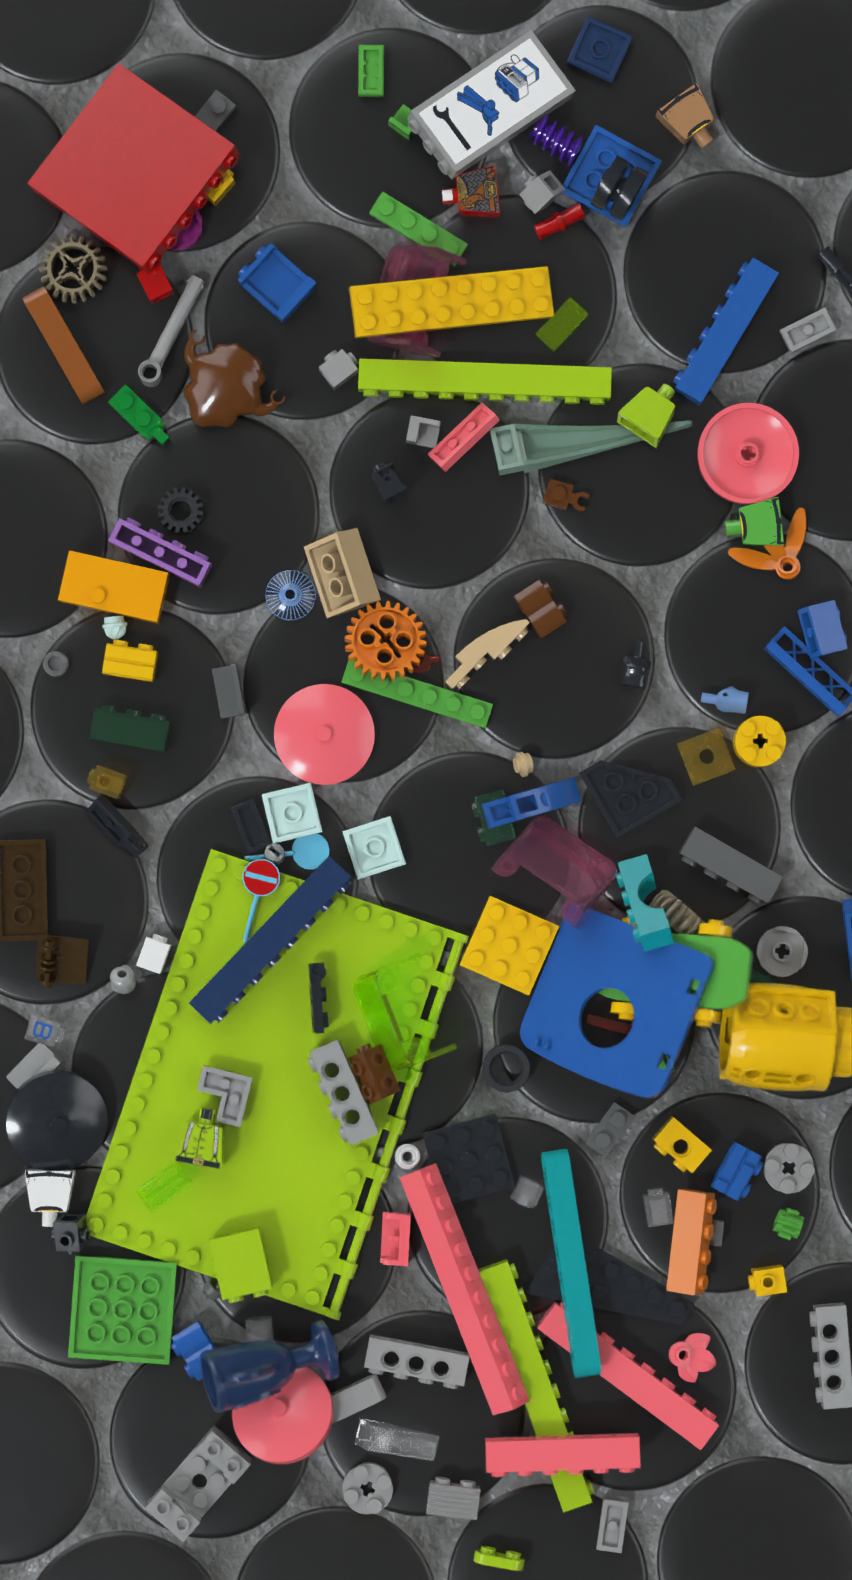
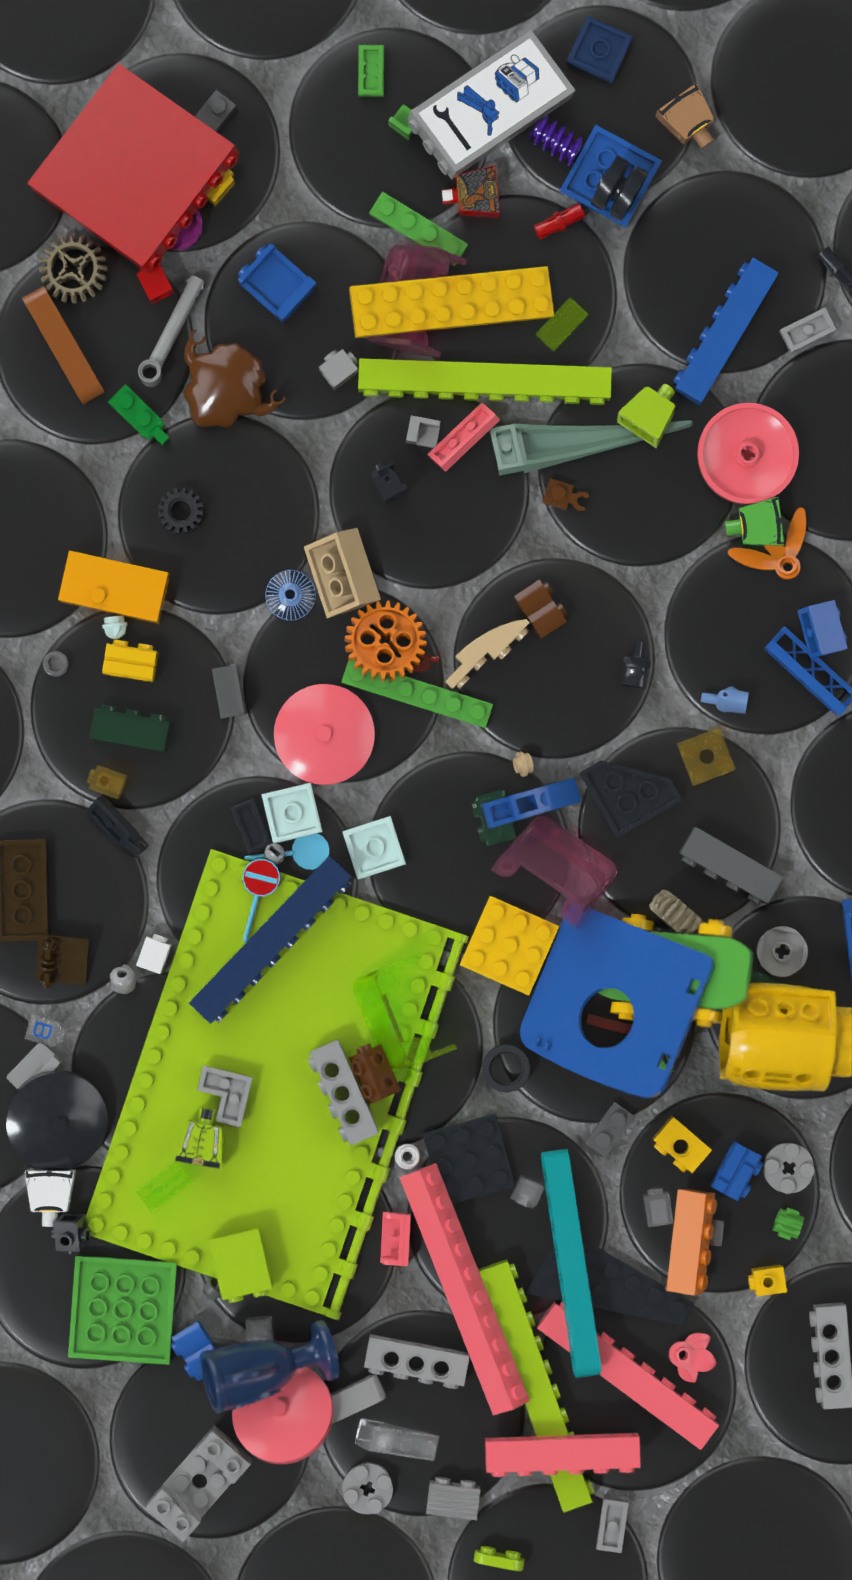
(159, 552): medium lavender brick -> none
(317, 996): black hinge -> none
(541, 191): light grey brick -> none
(651, 923): teal arch -> none
(768, 730): yellow brick -> none

